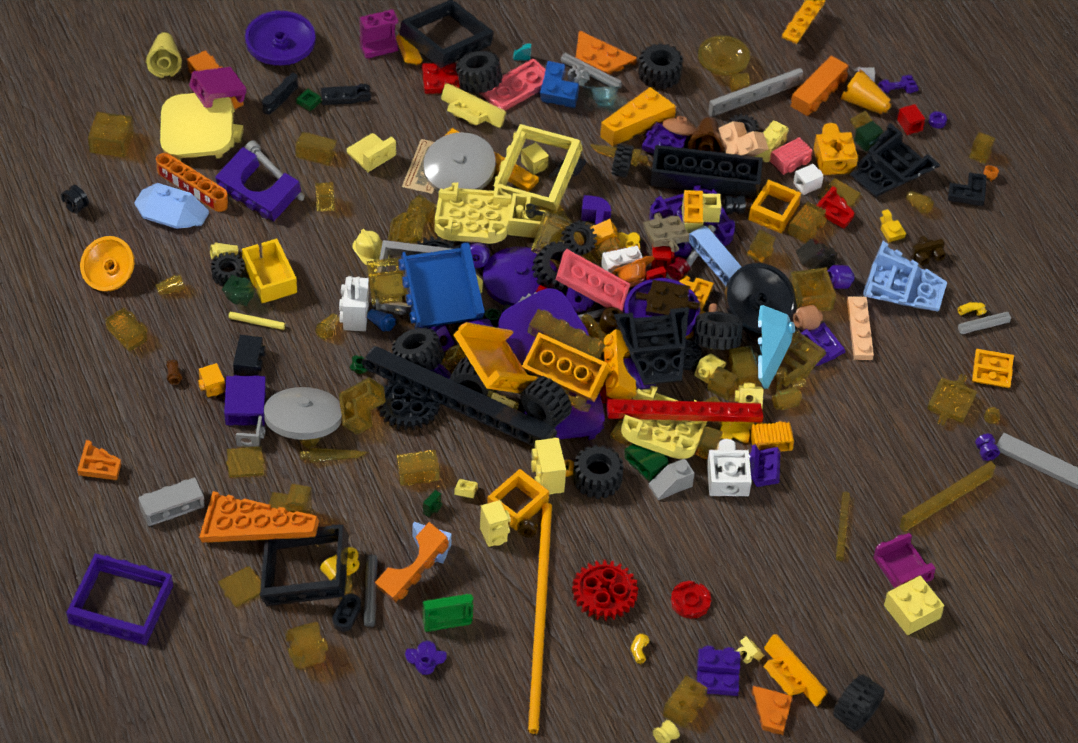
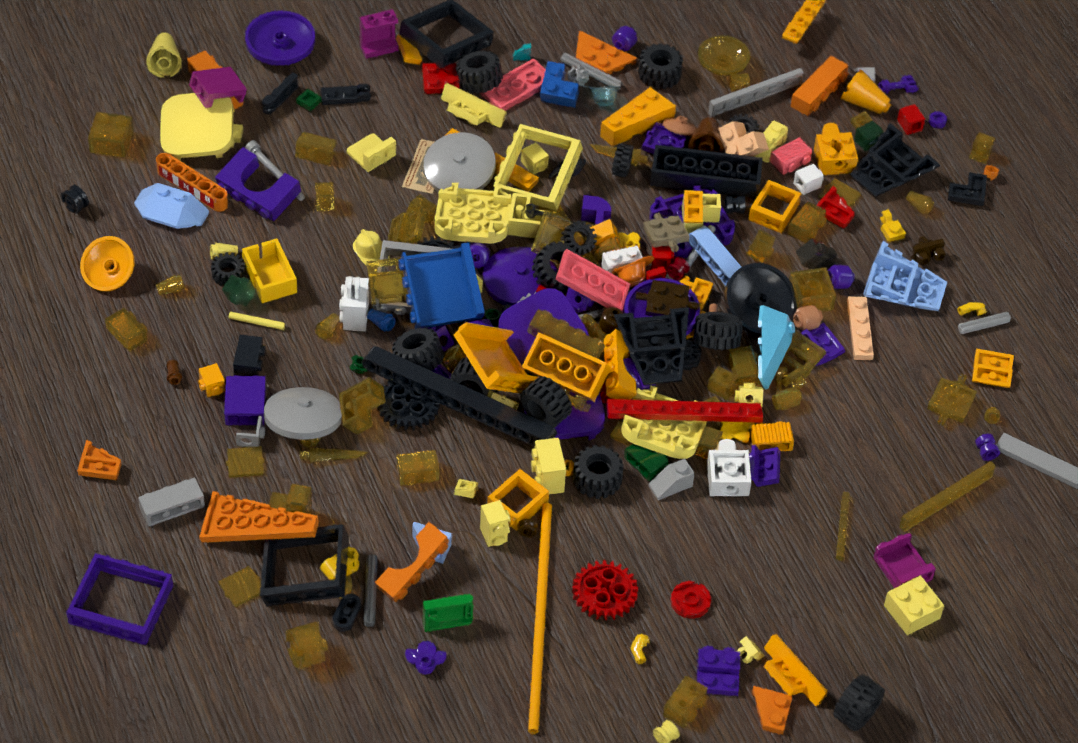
(432, 504): dark green plate -> none
(624, 38): none -> dark purple head
(707, 366): light yellow bracket -> none

